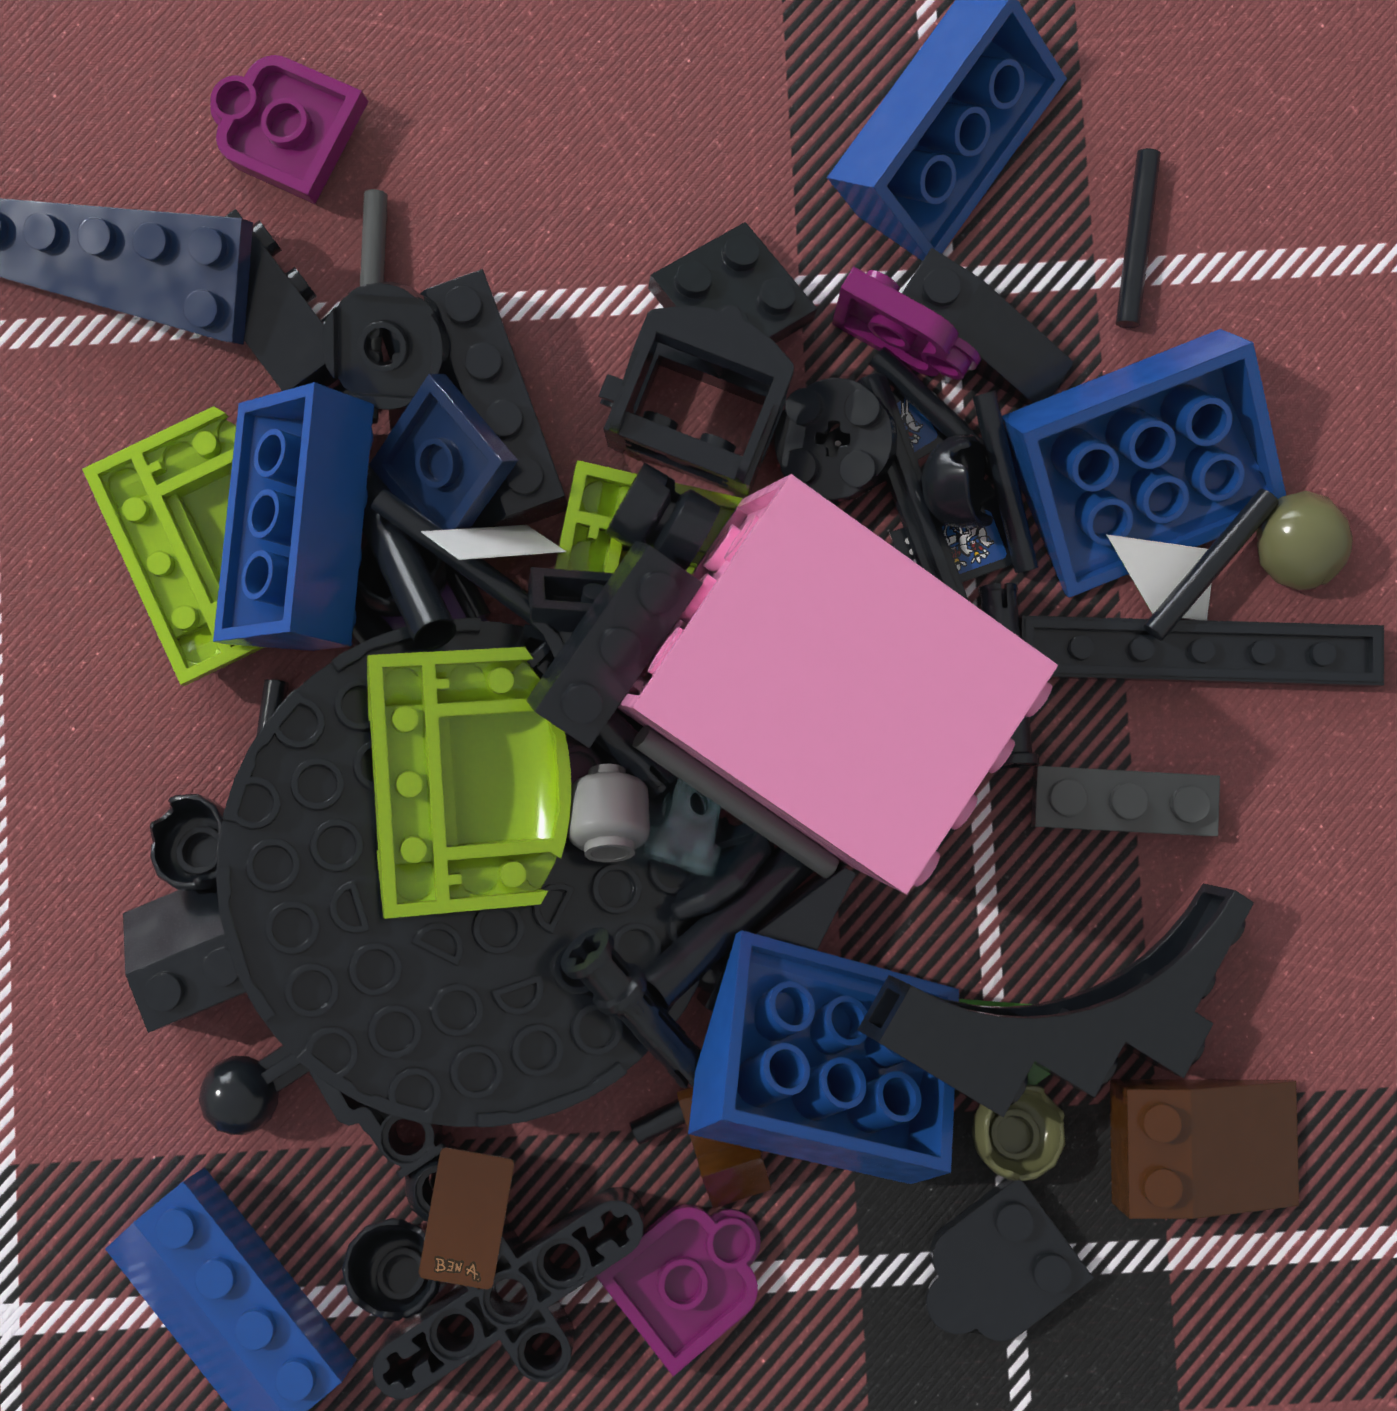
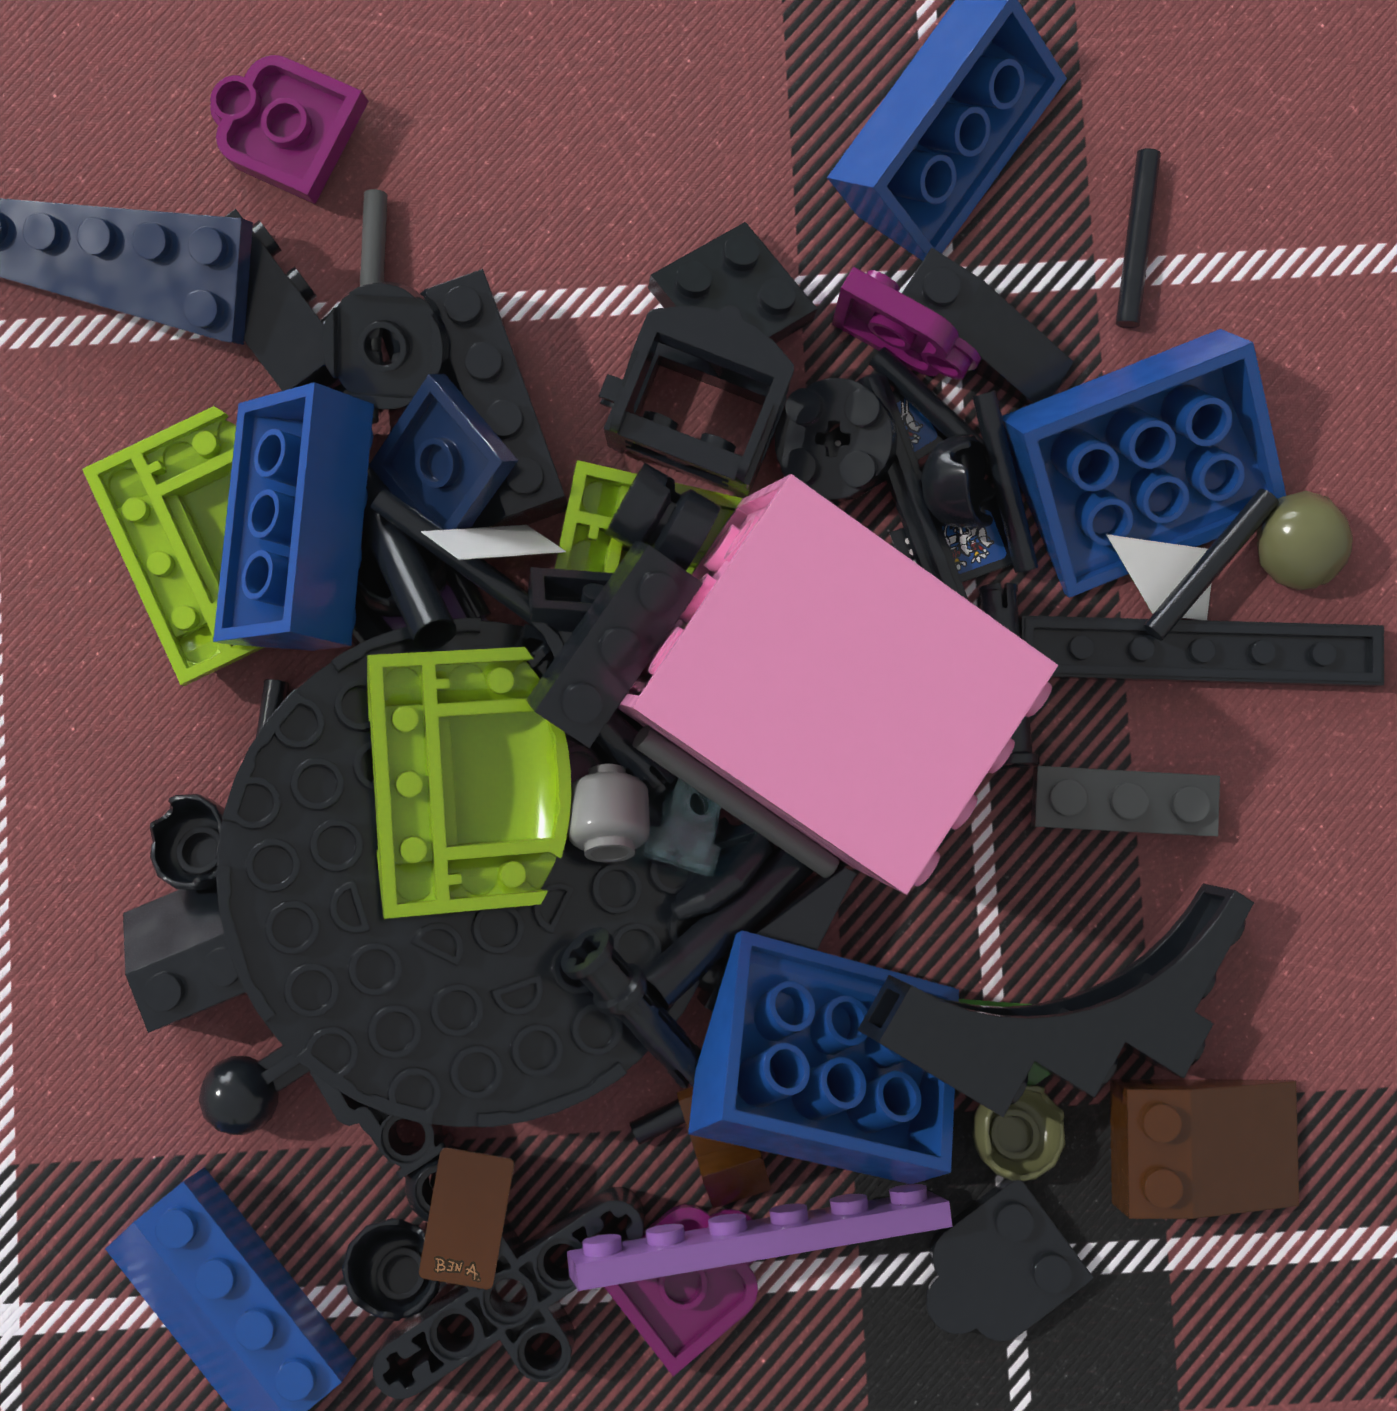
(735, 1241): none -> medium lavender plate

